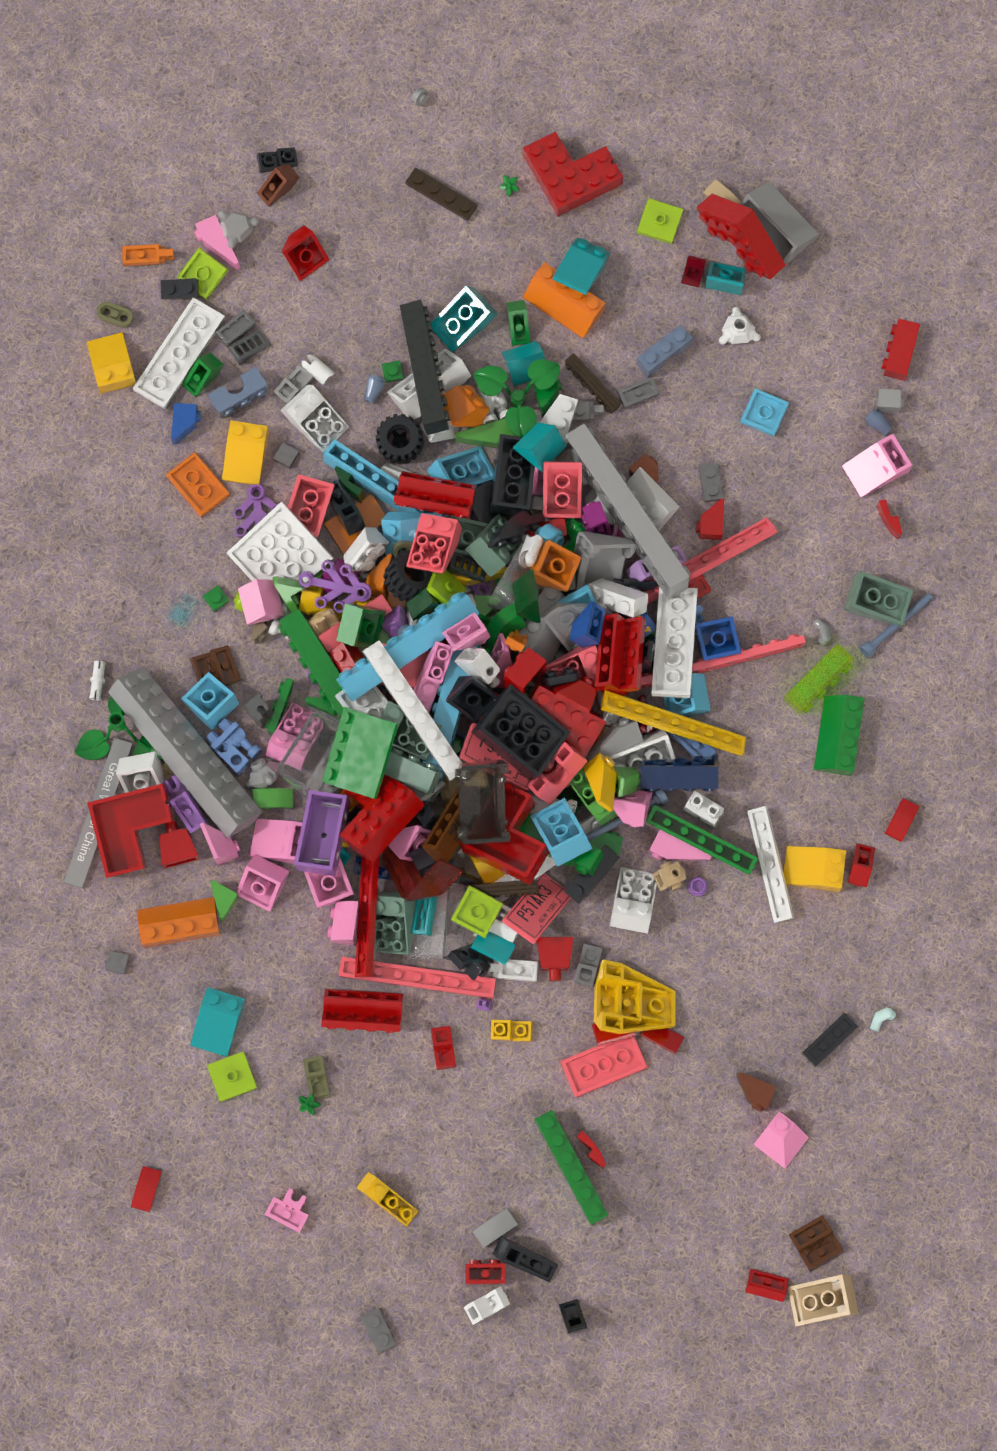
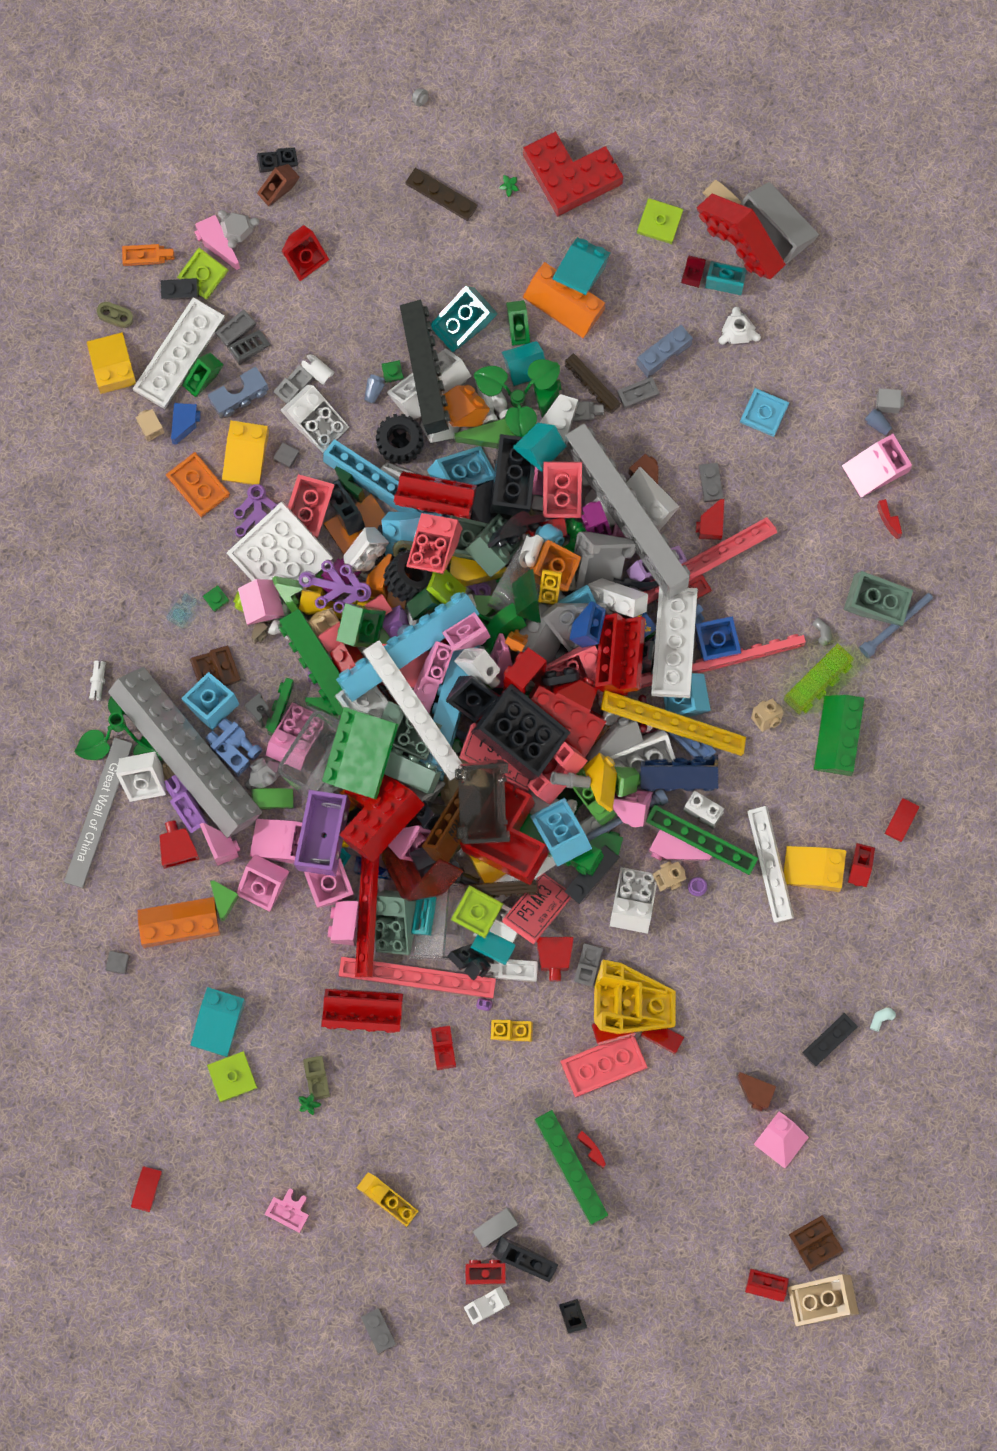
(118, 822): red piece -> none
(149, 424): none -> tan brick
(459, 571): black slope -> none
(549, 586): none -> yellow slope
(570, 780): none -> light grey pin
(767, 714): none -> tan brick
(900, 349): red brick -> none

